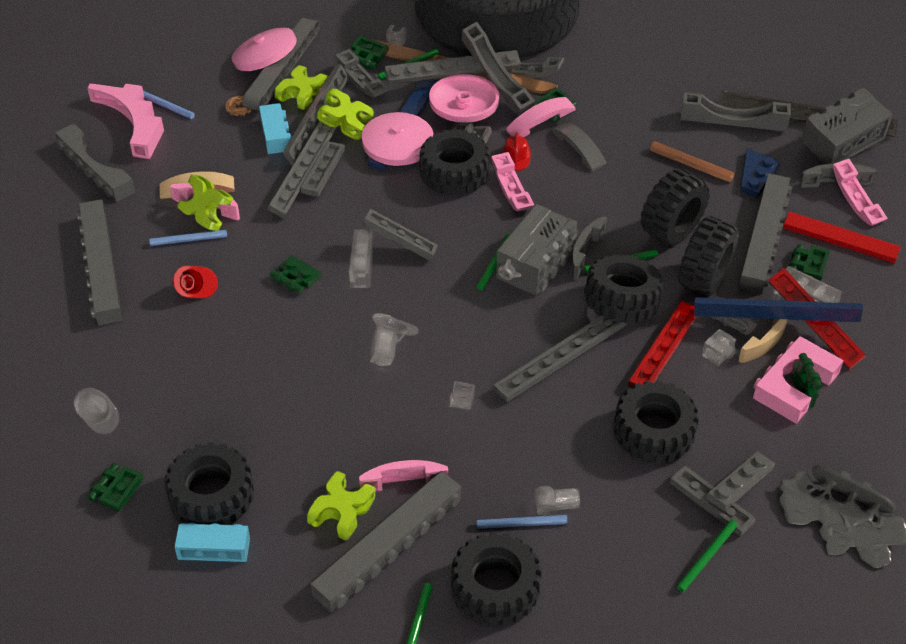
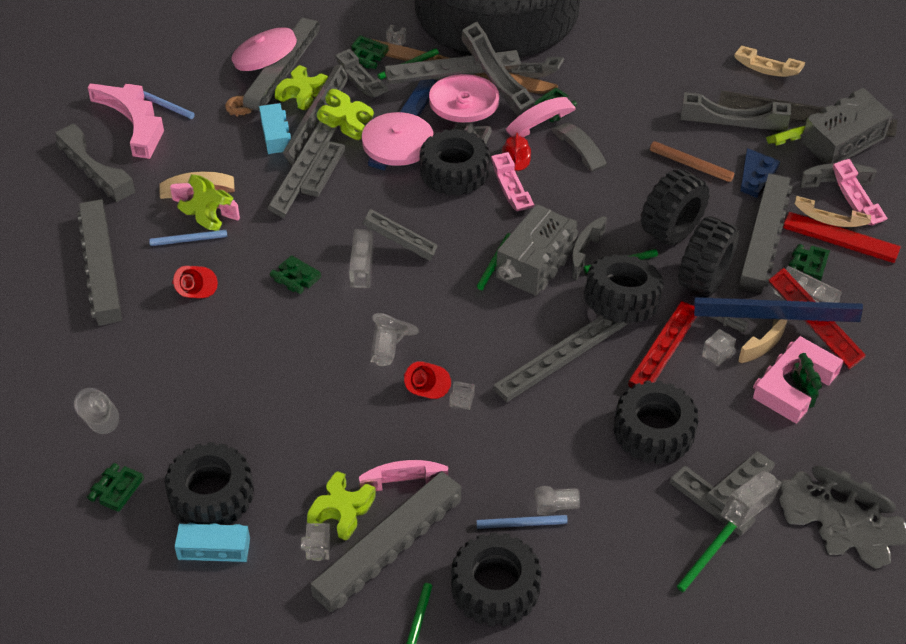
(317, 541): none -> clear brick
(427, 380): none -> red piece
(749, 58): none -> tan slope
(751, 498): none -> clear brick
(780, 138): none -> lime plate
(854, 220): none -> tan slope

